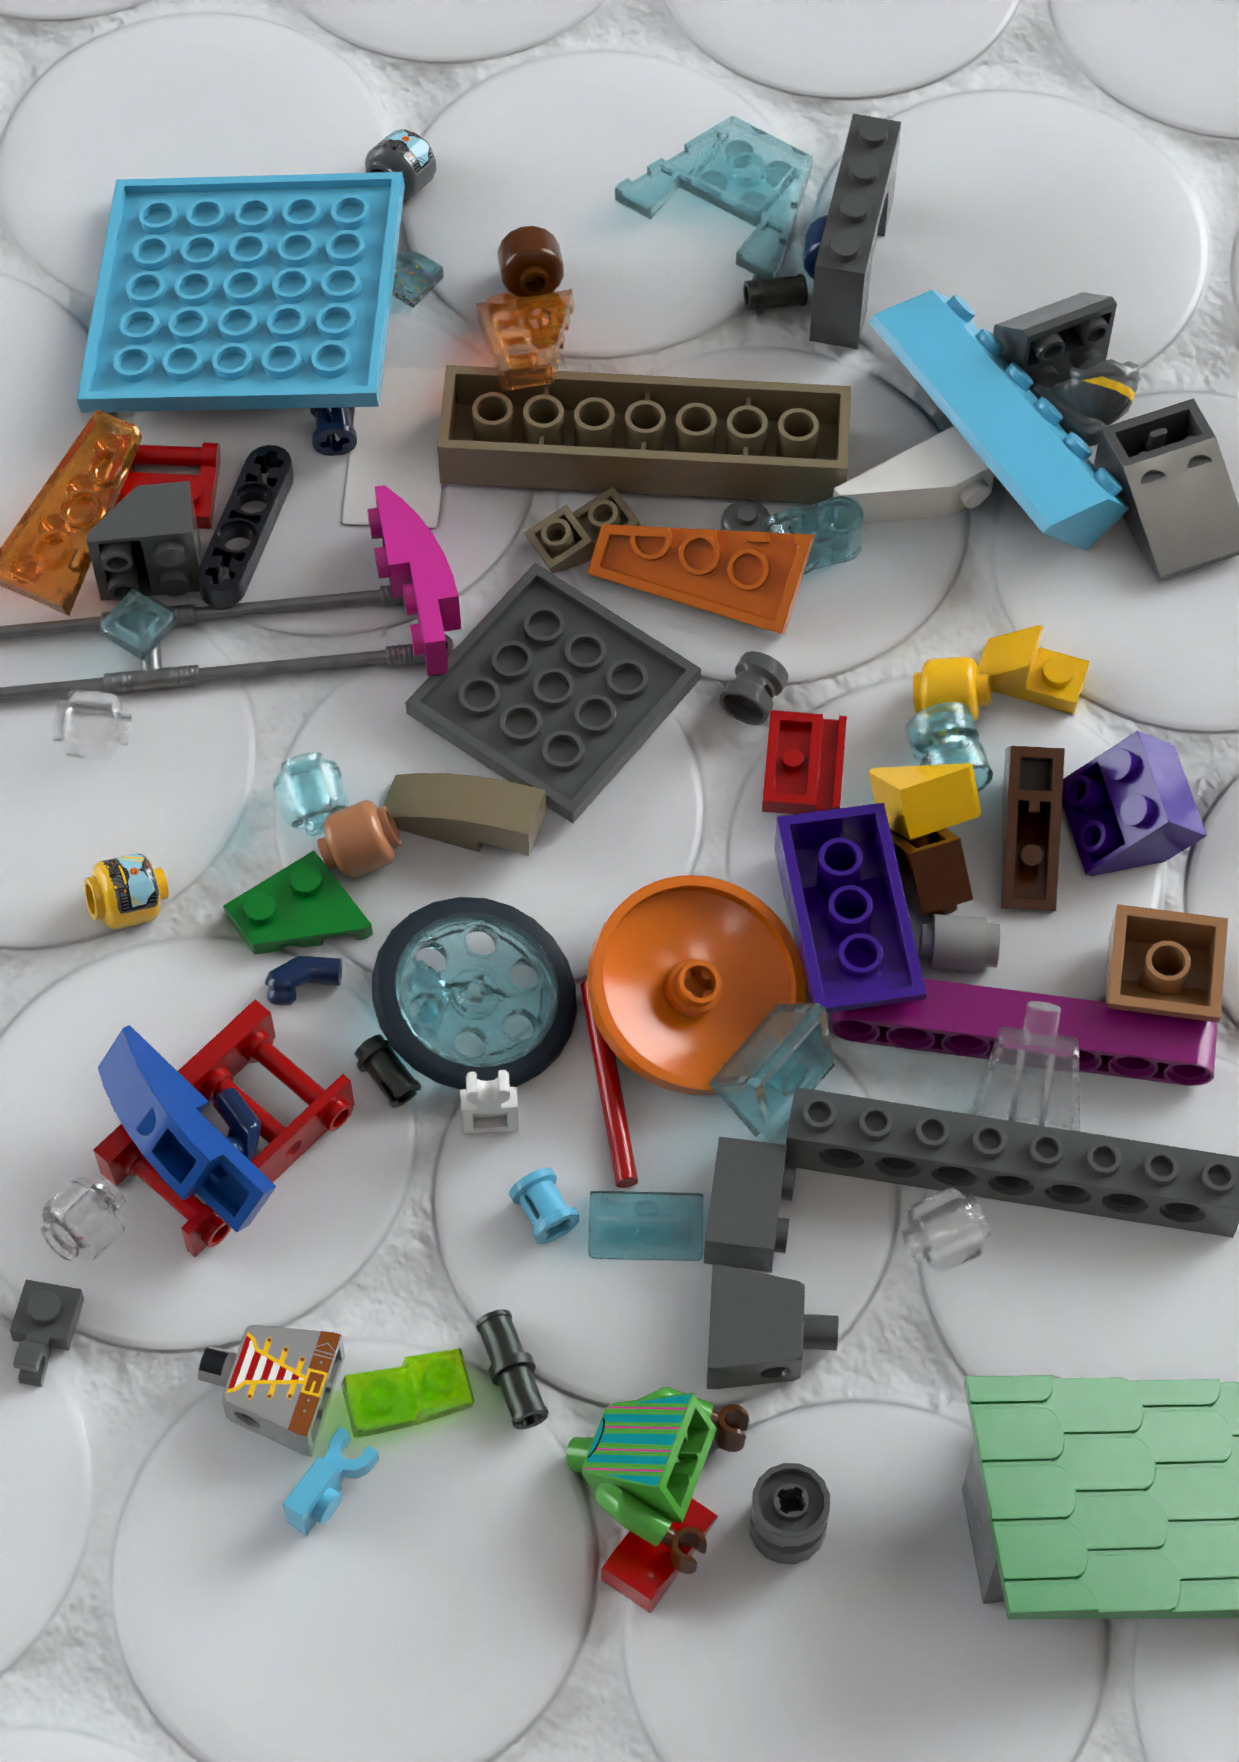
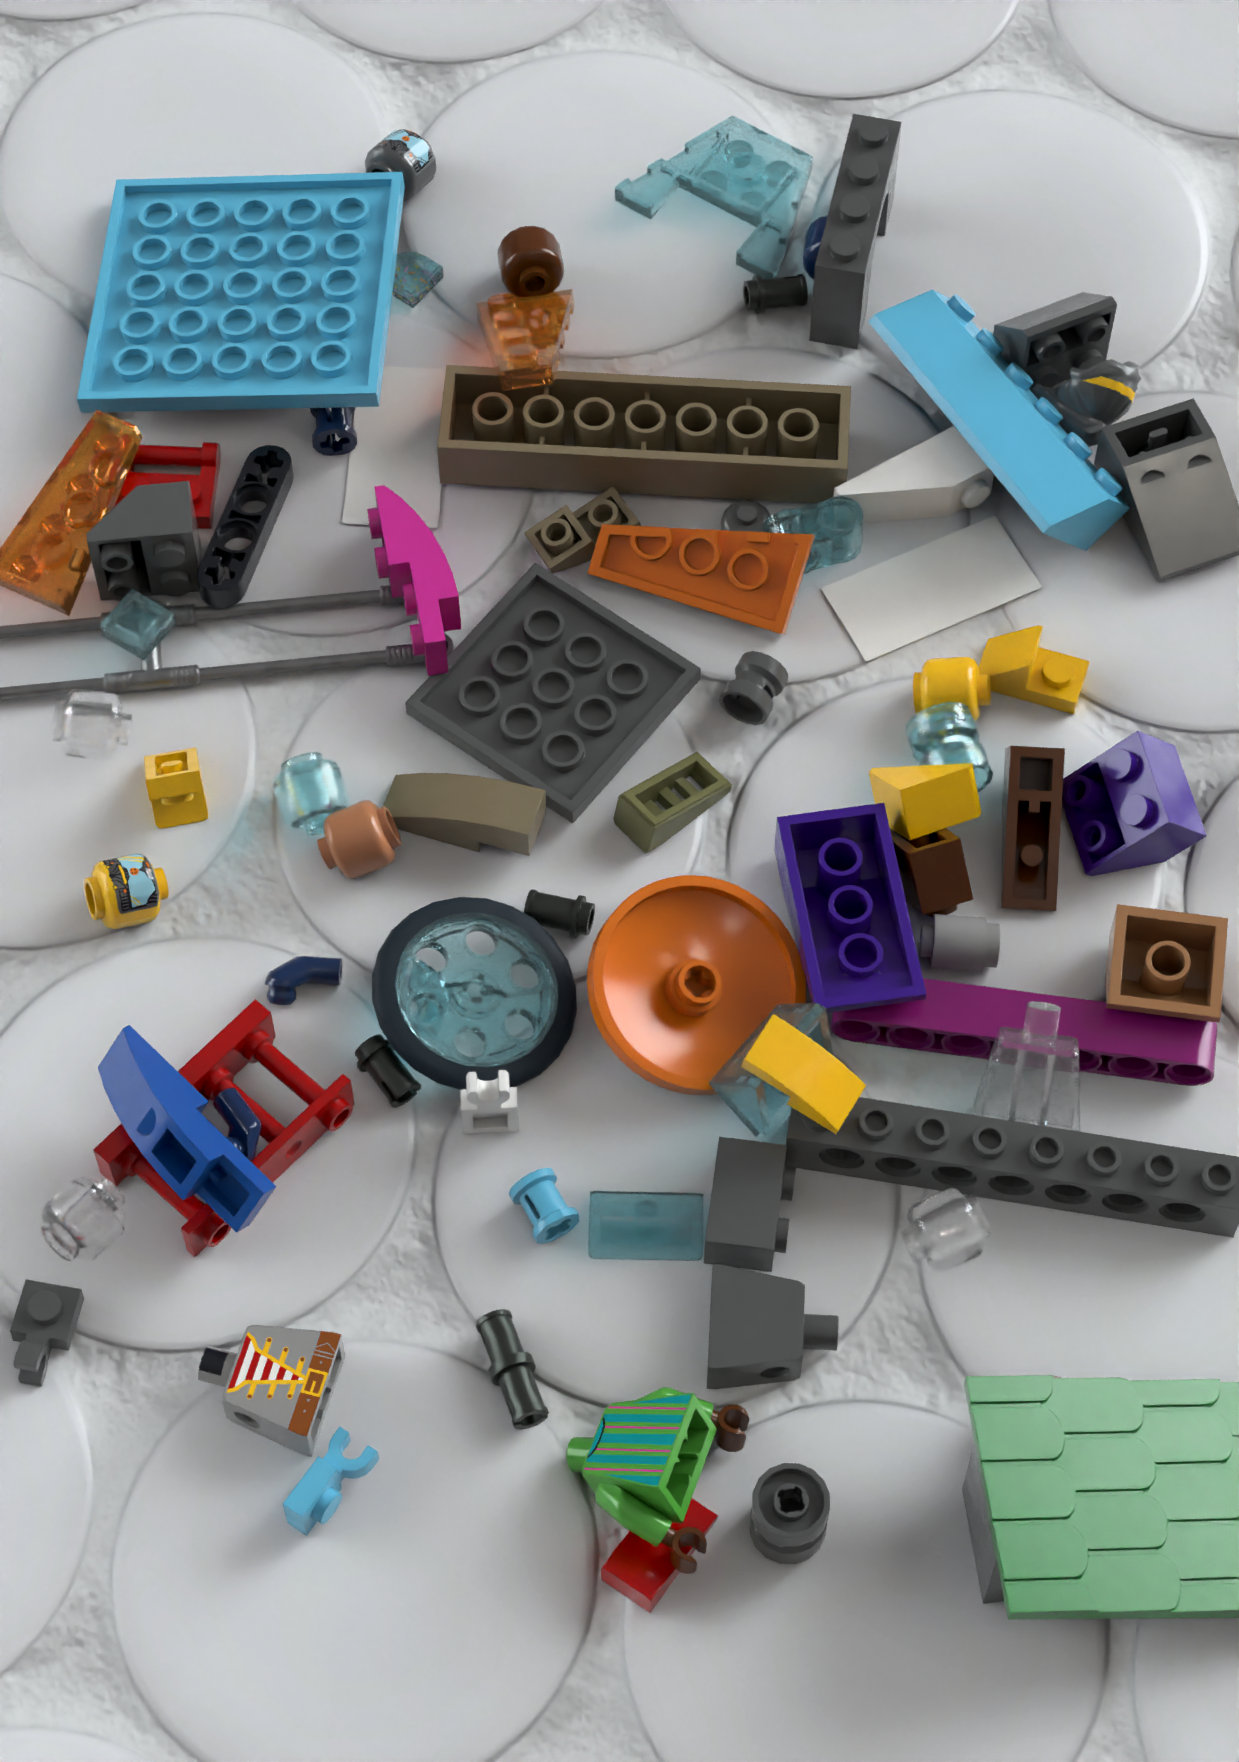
(175, 788): none -> yellow slope
(296, 909): green wing -> none
(407, 1395): clear neon green slope -> none
(561, 912): none -> pearl dark grey pin
(611, 1101): red bar -> none
(650, 825): none -> olive slope
(803, 763): red plate -> none
(804, 1071): none -> yellow slope
(930, 588): none -> white sticker

